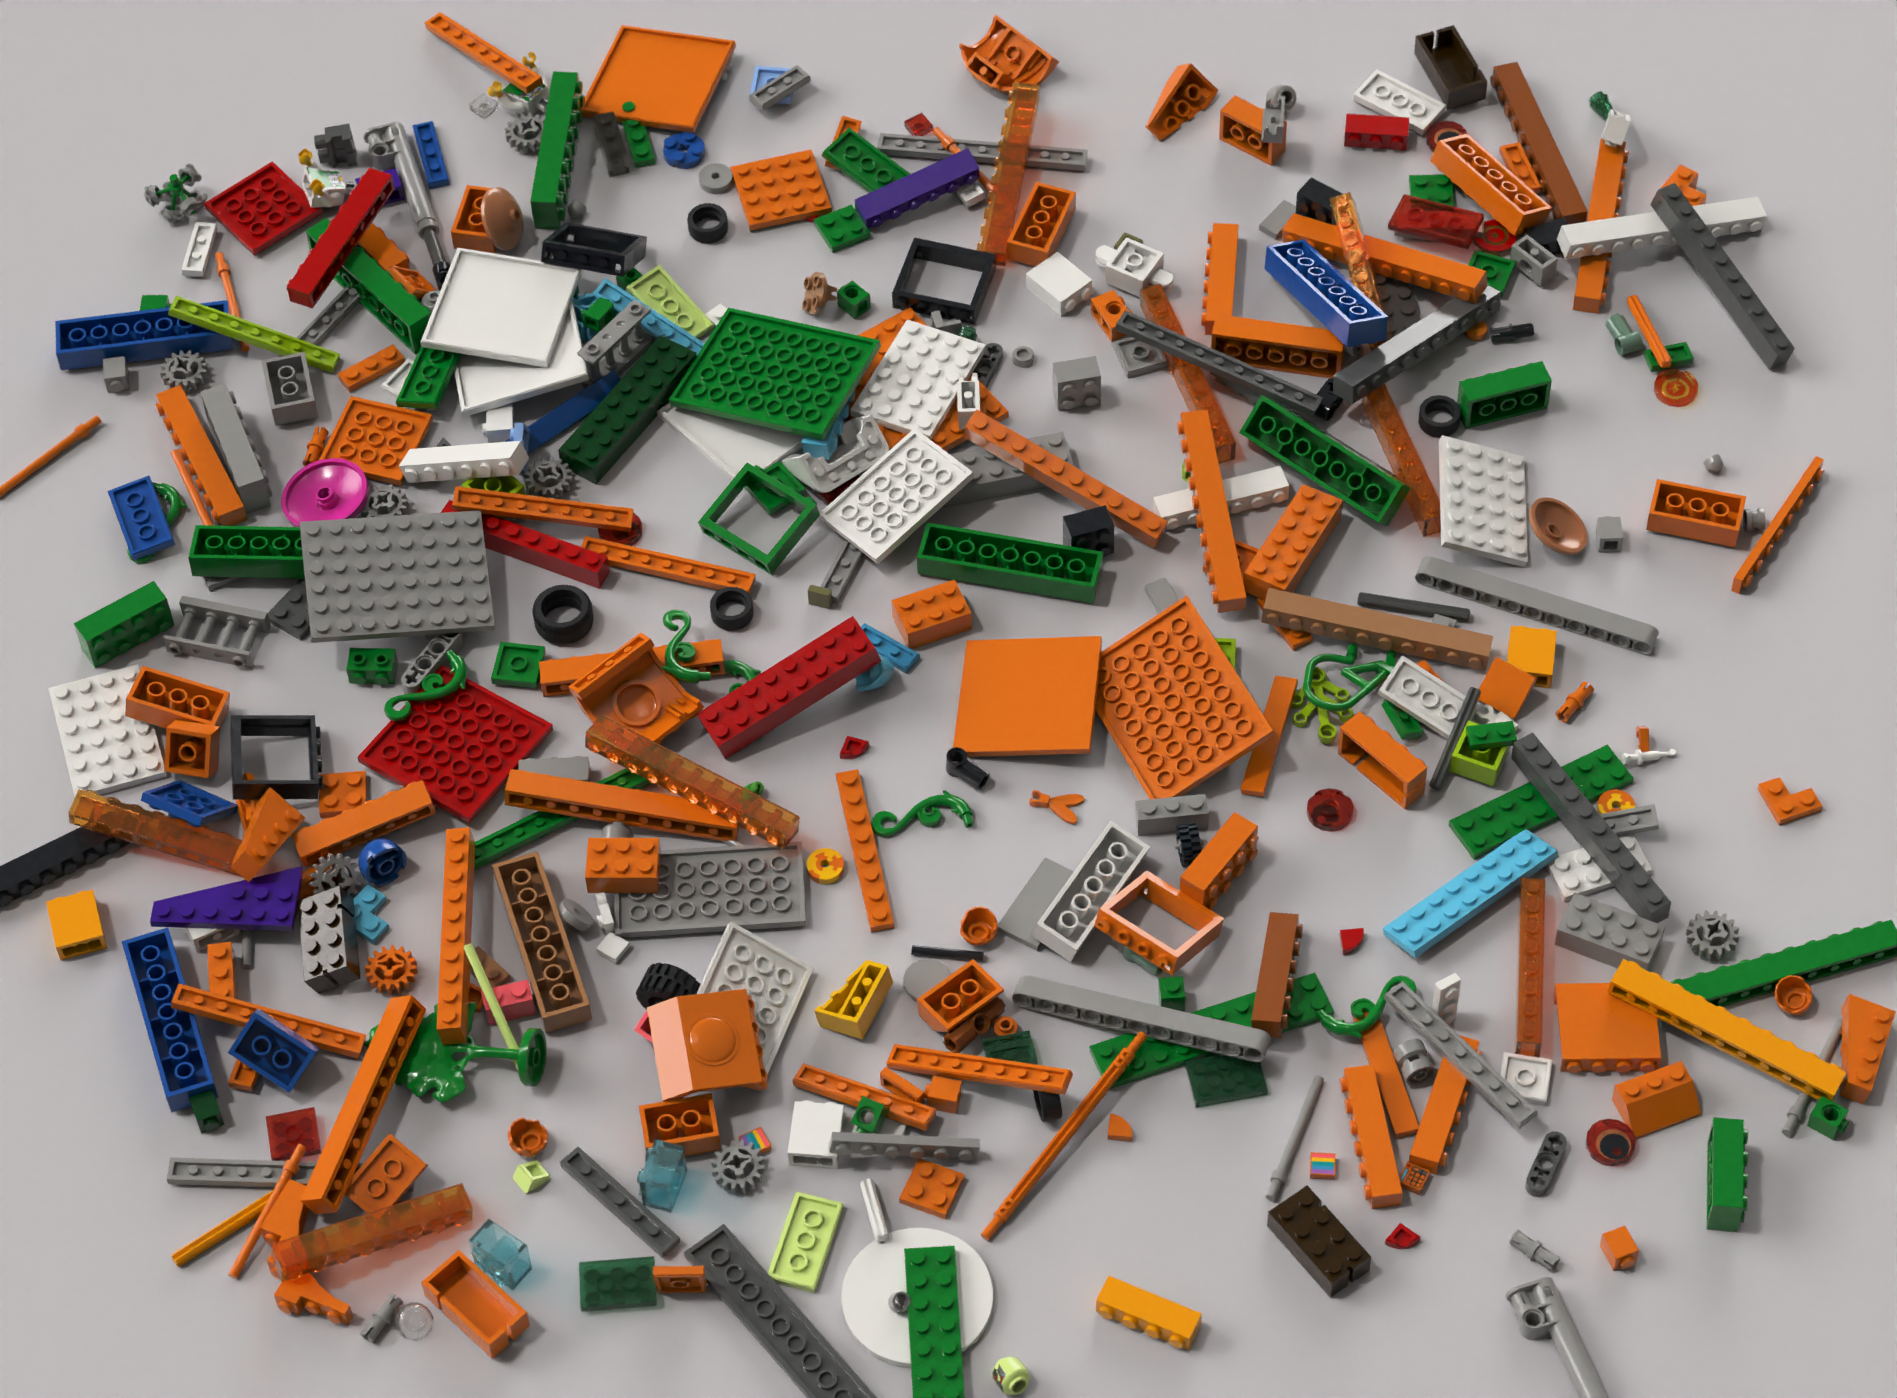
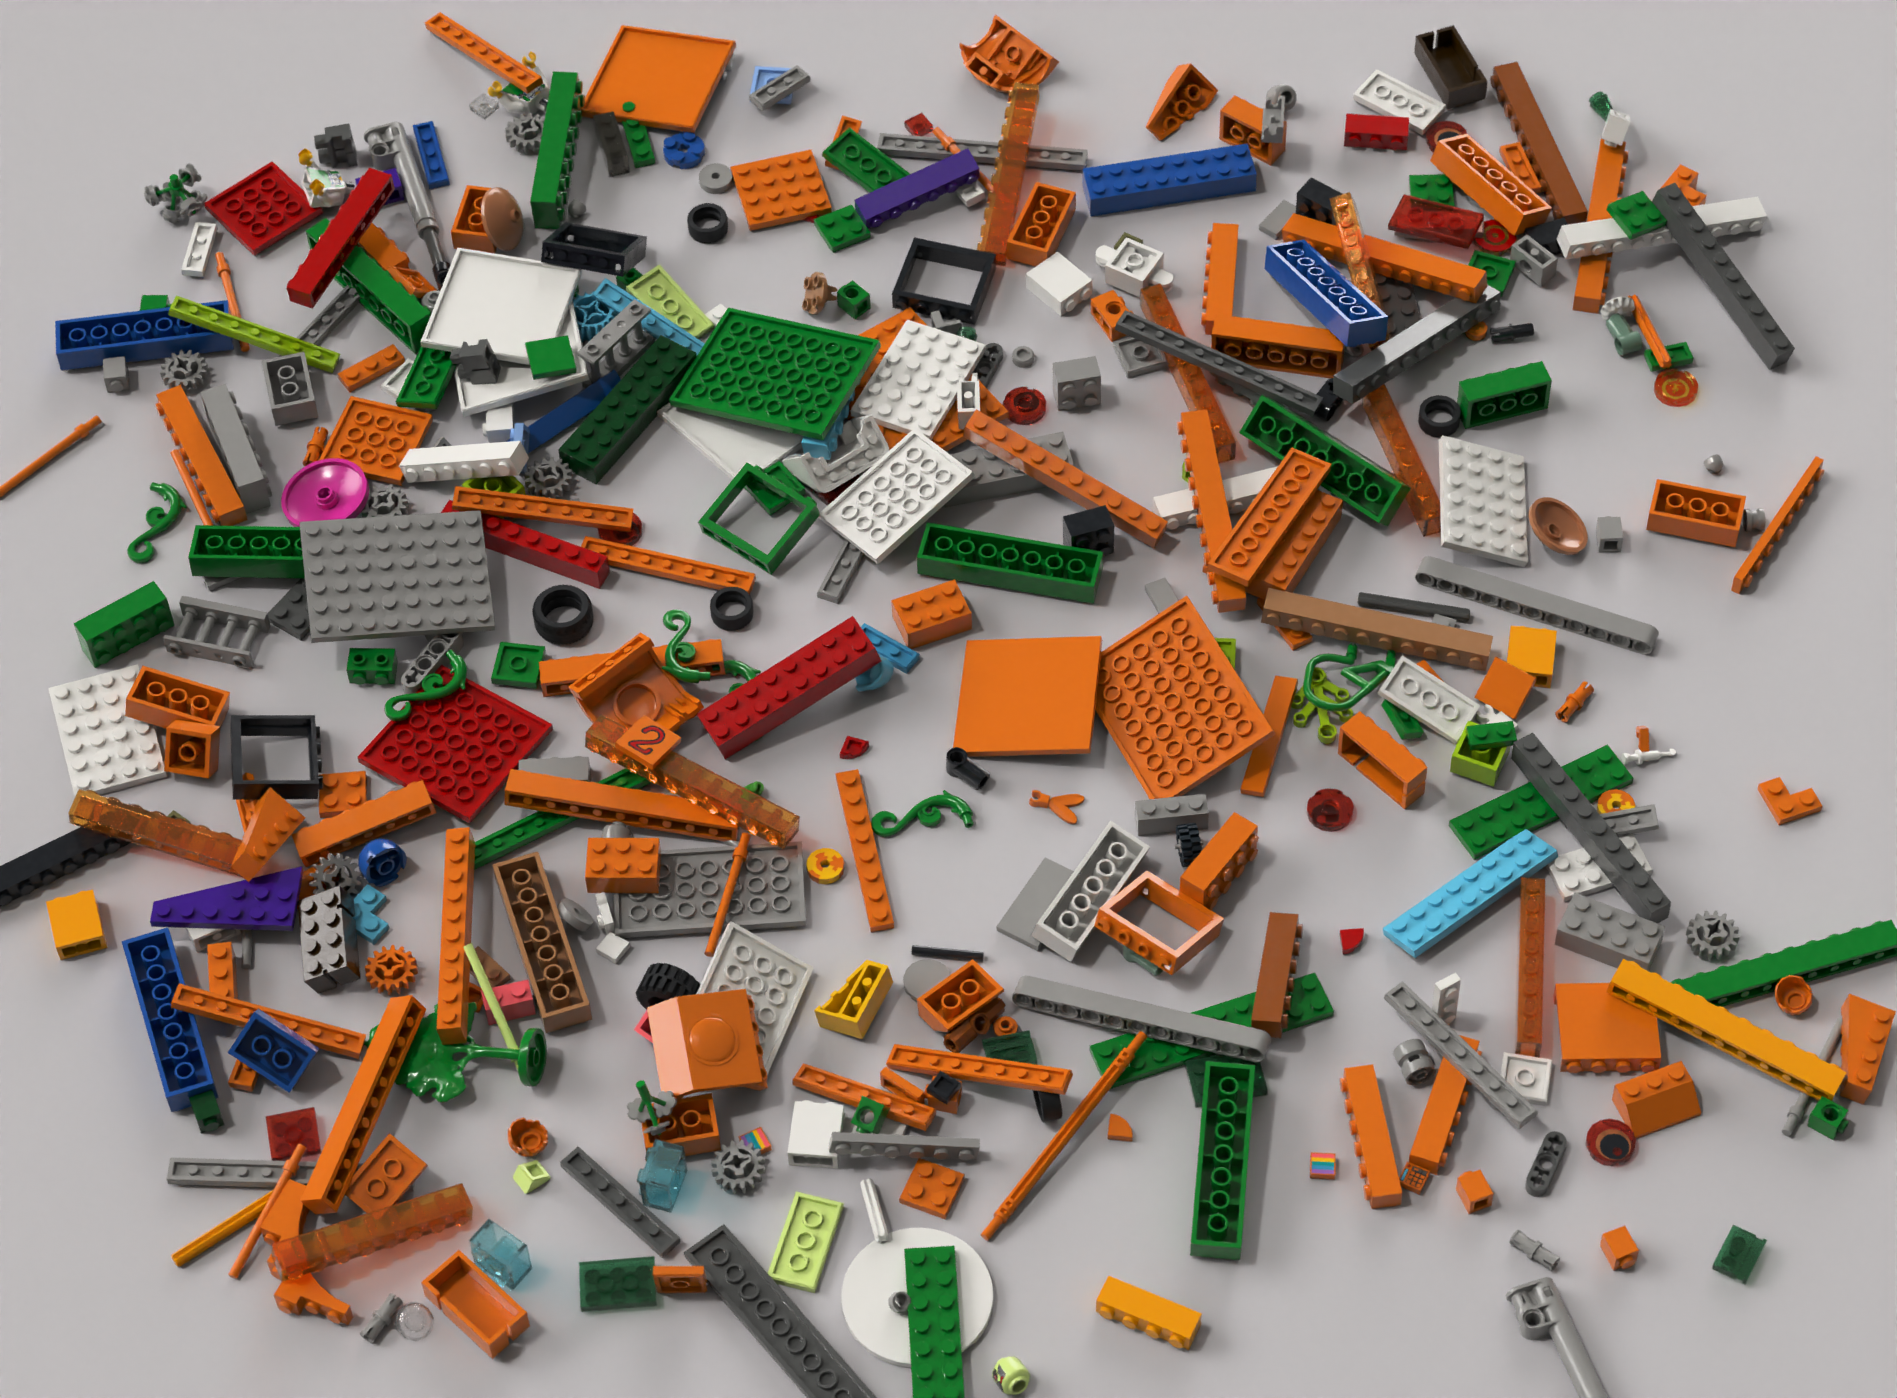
(141, 517): blue tile -> none
(189, 803): blue plate -> none
(477, 362): none -> dark grey hips
(550, 357): none -> green tile
(598, 314): green brick -> none
(642, 1109): none -> light grey plant
(648, 742): none -> orange tile
(739, 856): none -> orange bar
(820, 596): olive tile -> none
(943, 1087): none -> black tile
(979, 926): orange hair -> none
(1025, 405): none -> clear red tile
(1169, 179): none -> blue brick
(1172, 993): green brick -> none
(1222, 1160): none -> green brick
(1269, 517): none -> orange plate
(1279, 1175): light grey bar -> none
(1318, 1241): dark brown piece -> none
(1359, 1006): green plant -> none
(1389, 1080): orange tile -> none
(1402, 1238): red tile -> none
(1445, 760): dark grey axle -> none
(1474, 1191): none -> orange brick
(1620, 305): none -> white gear
(1636, 215): none -> green plate
(1726, 1174): green brick -> none
(1739, 1254): none -> clear green plate

